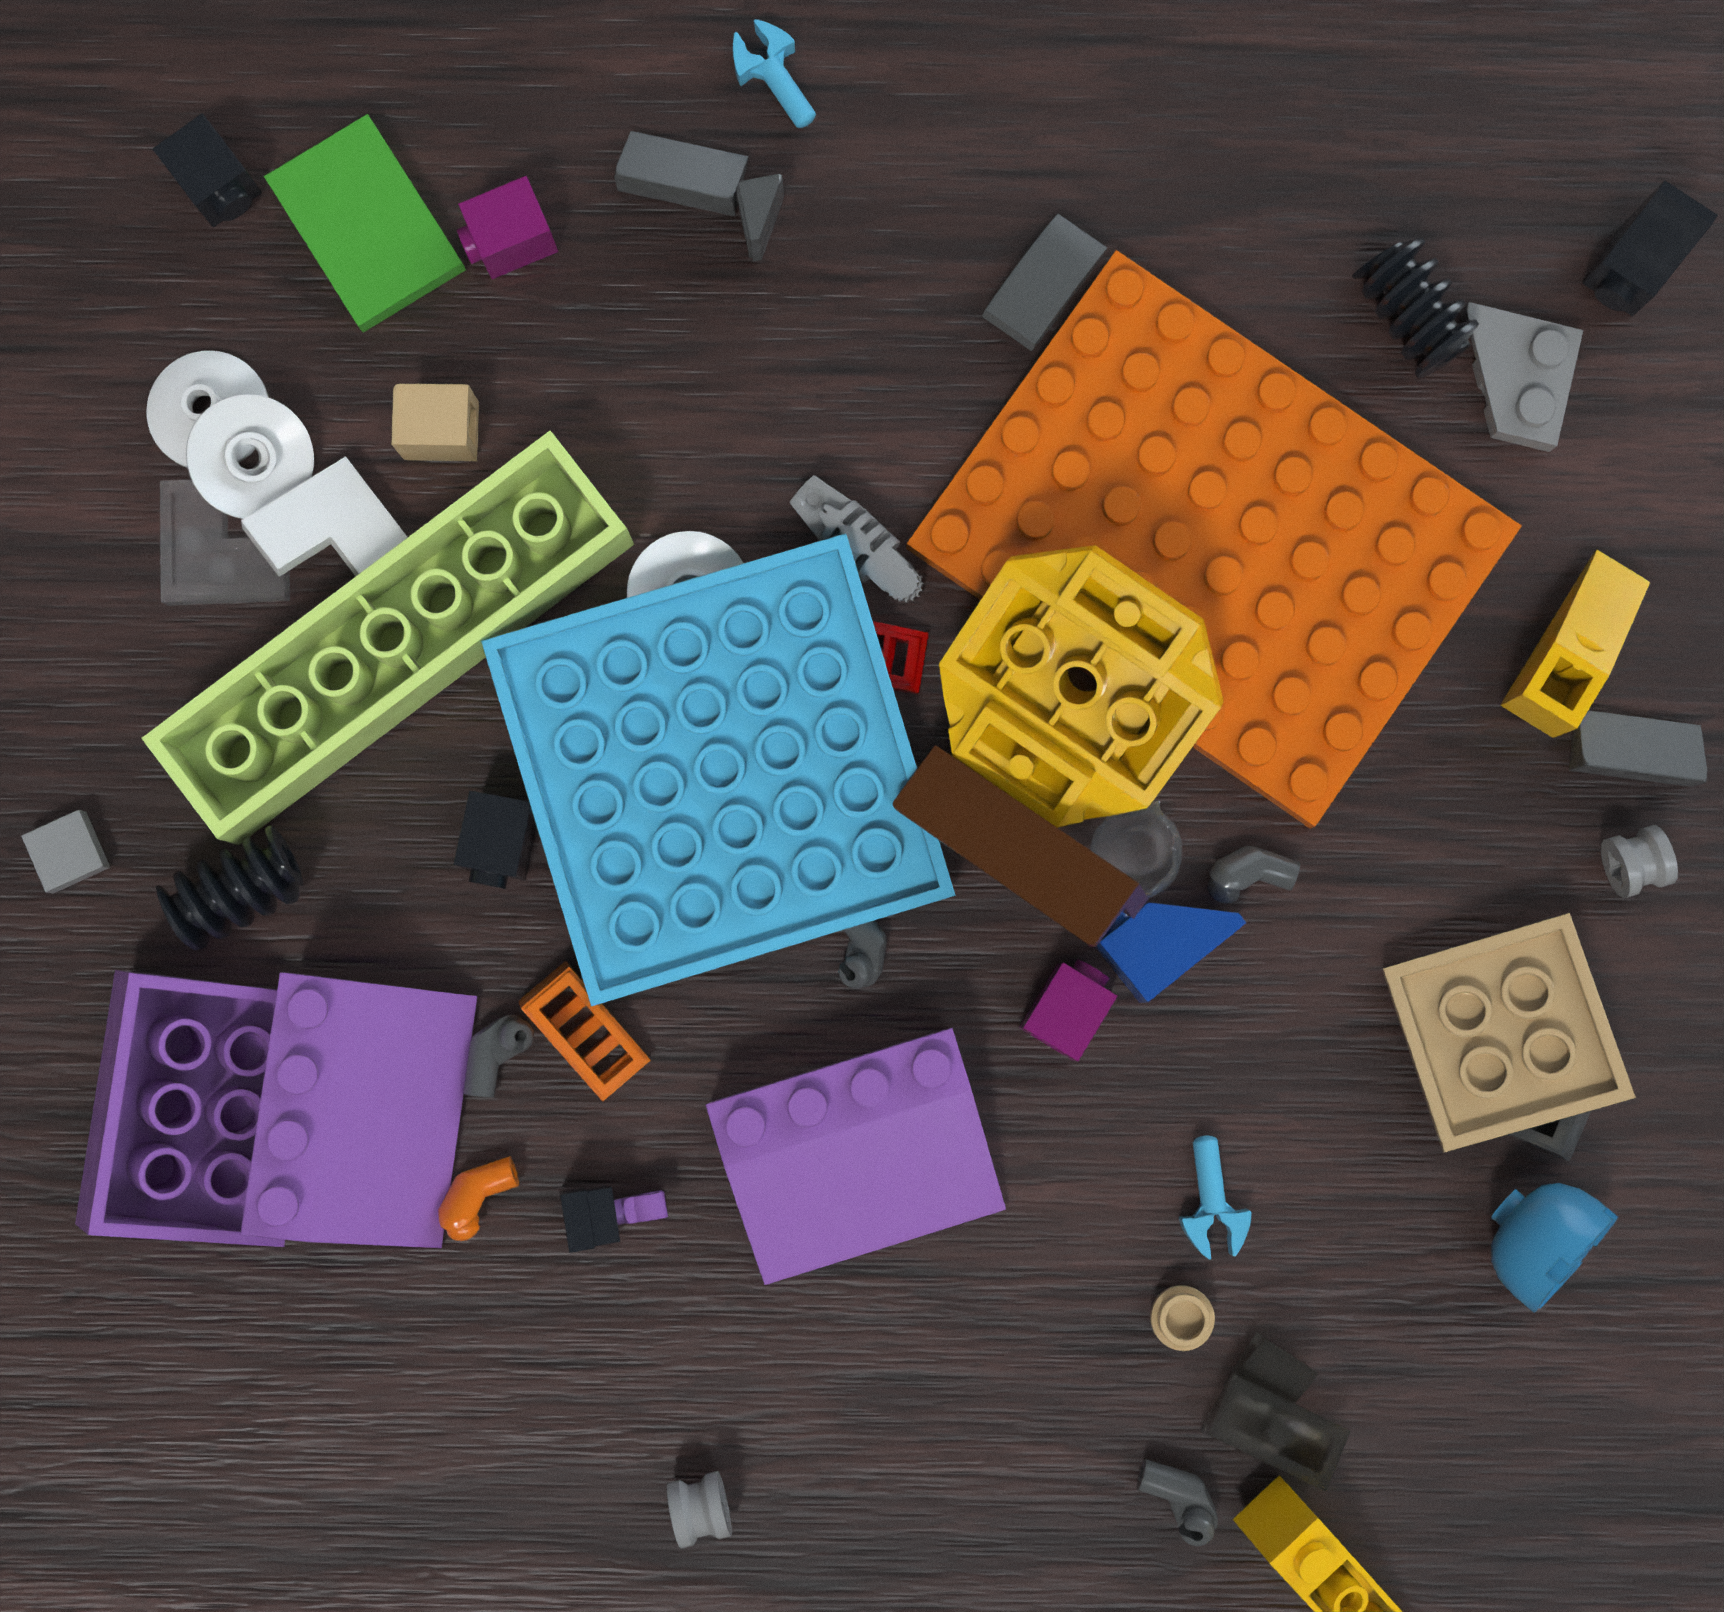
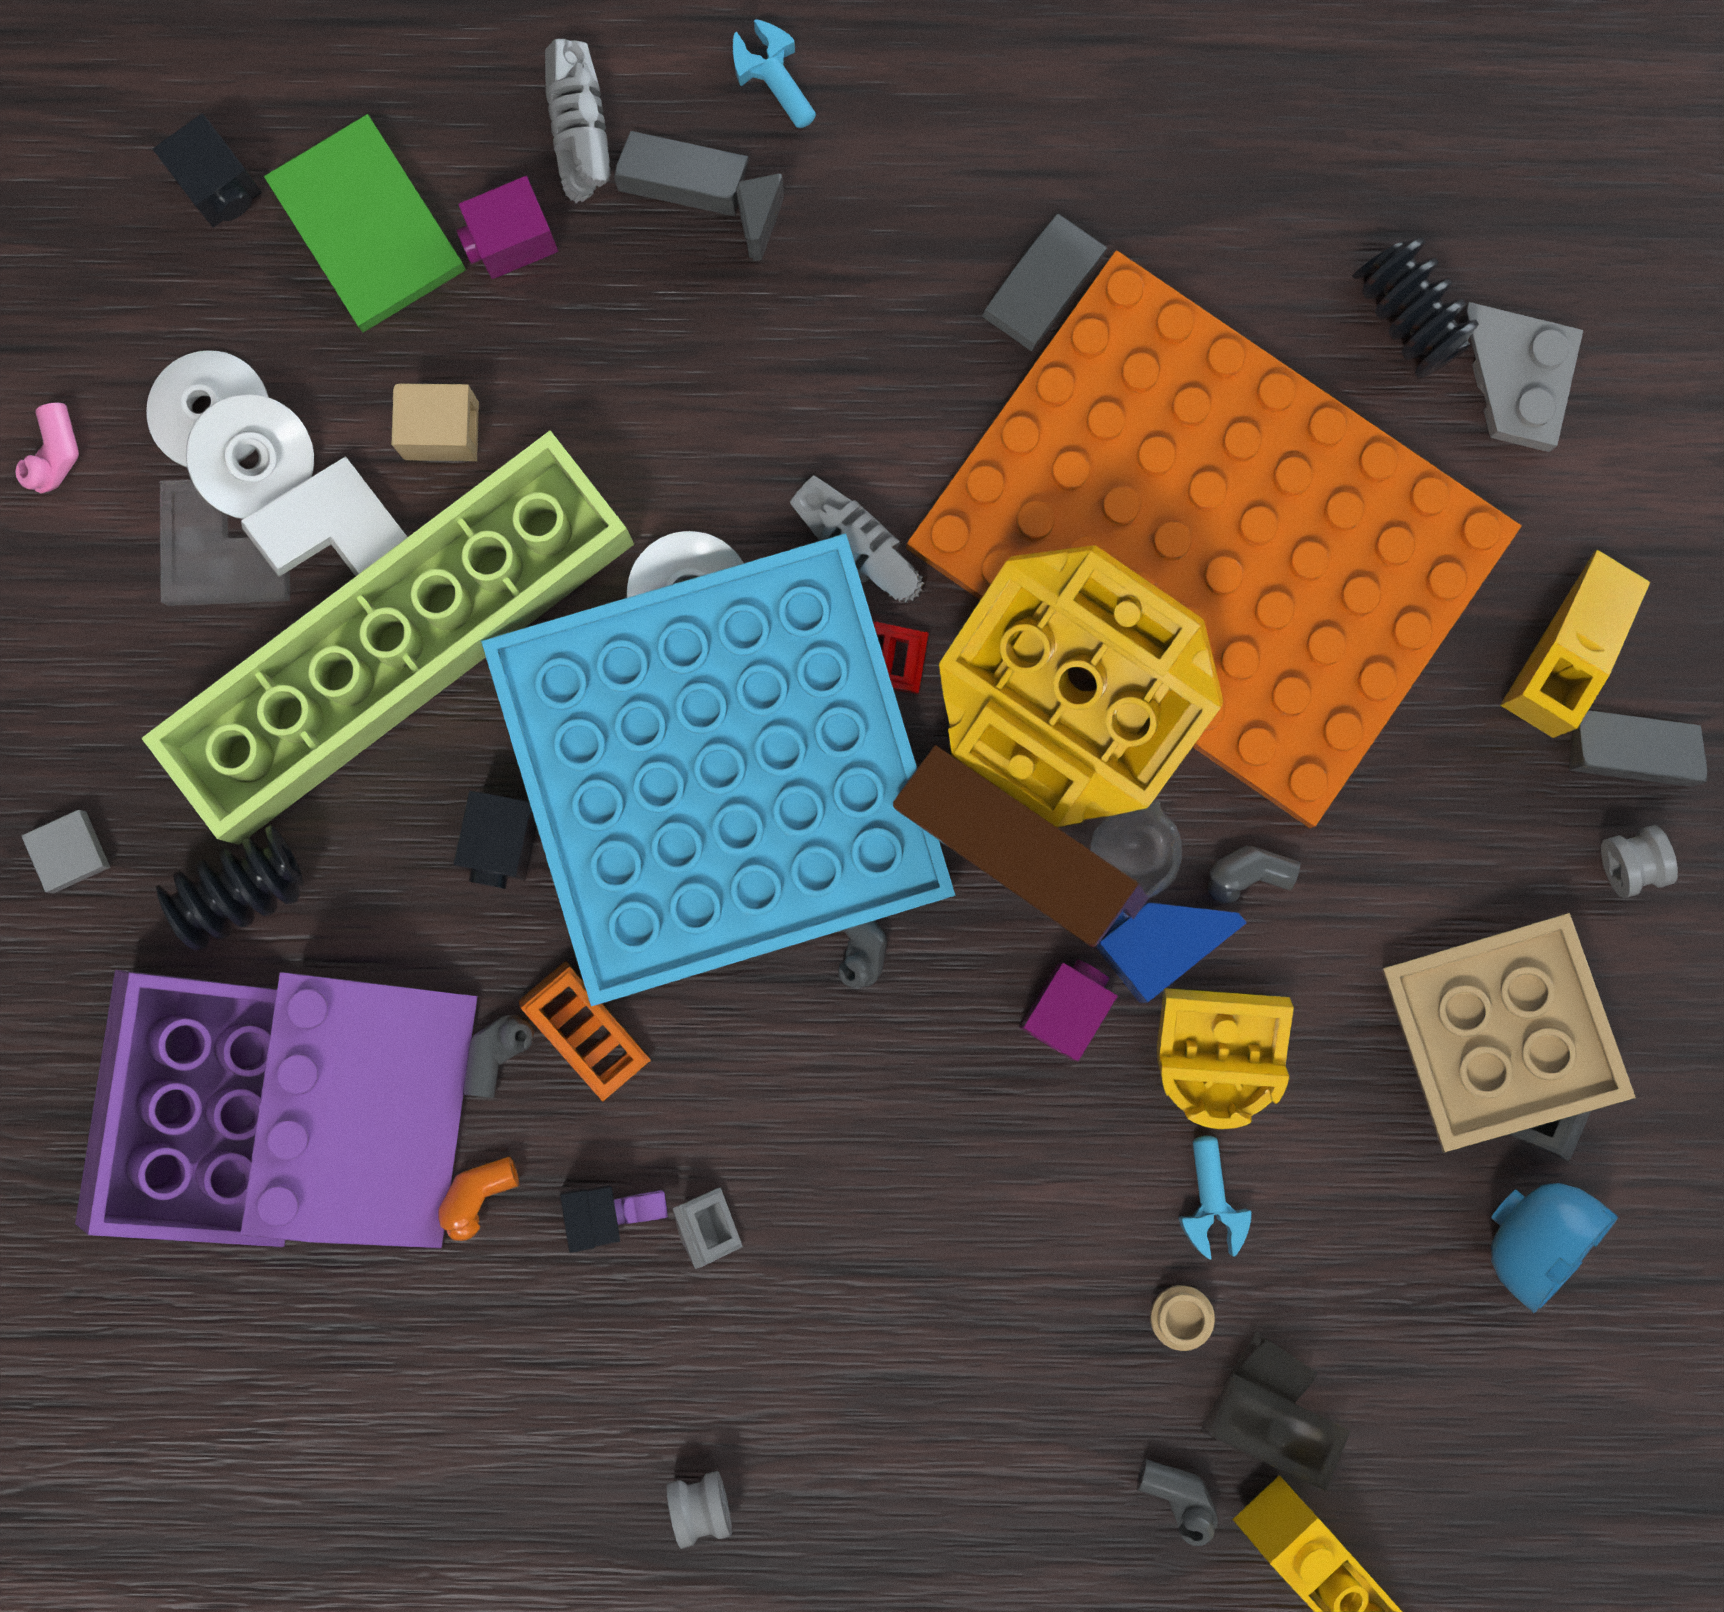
(57, 454): none -> bright pink arm
(576, 118): none -> light grey hinge
(706, 1228): none -> light grey slope
(856, 1156): medium lavender slope -> none
(1223, 1054): none -> yellow slope
(1648, 249): black slope -> none

